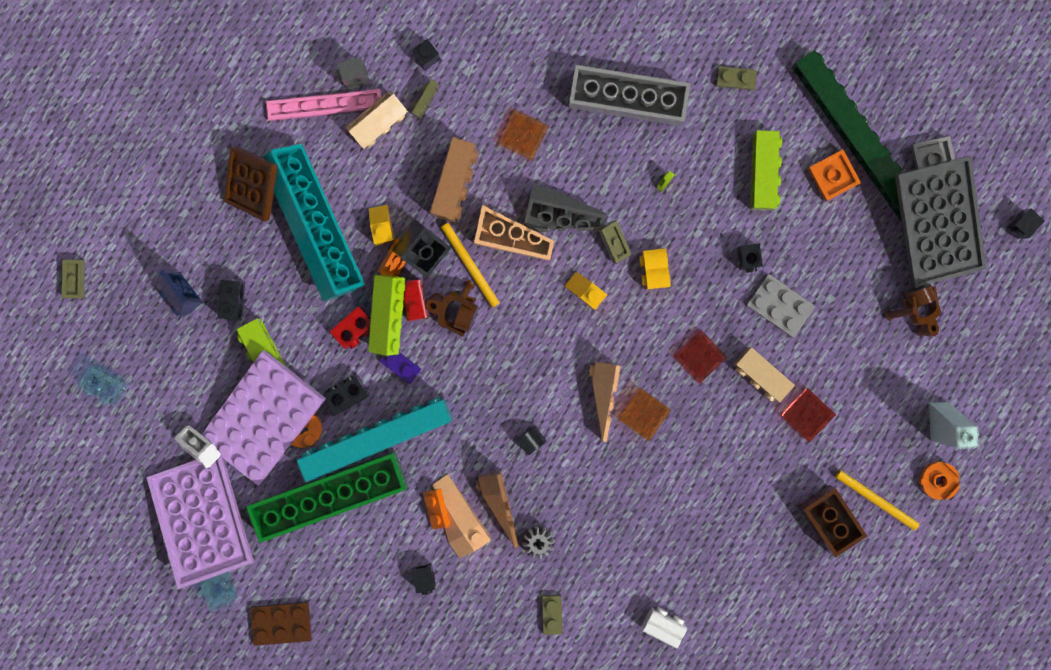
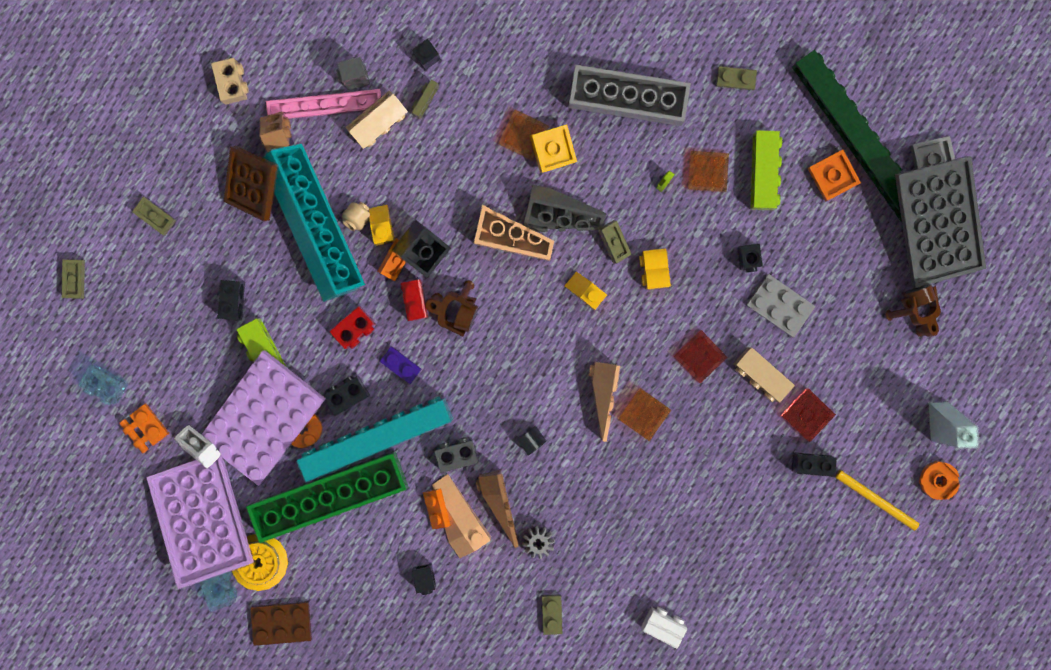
(148, 424): none -> orange plate
(154, 216): none -> olive plate
(178, 292): dark blue slope -> none
(226, 83): none -> tan brick
(274, 566): none -> yellow piece
(275, 131): none -> medium nougat brick
(356, 216): none -> tan head
(386, 314): lime brick -> none
(454, 179): medium nougat brick -> none
(458, 459): none -> dark grey brick
(470, 265): yellow piece -> none
(553, 148): none -> yellow plate
(708, 171): none -> clear orange plate
(814, 464): none -> black brick
(832, 521): reddish brown brick -> none
(1025, 224): black brick -> none

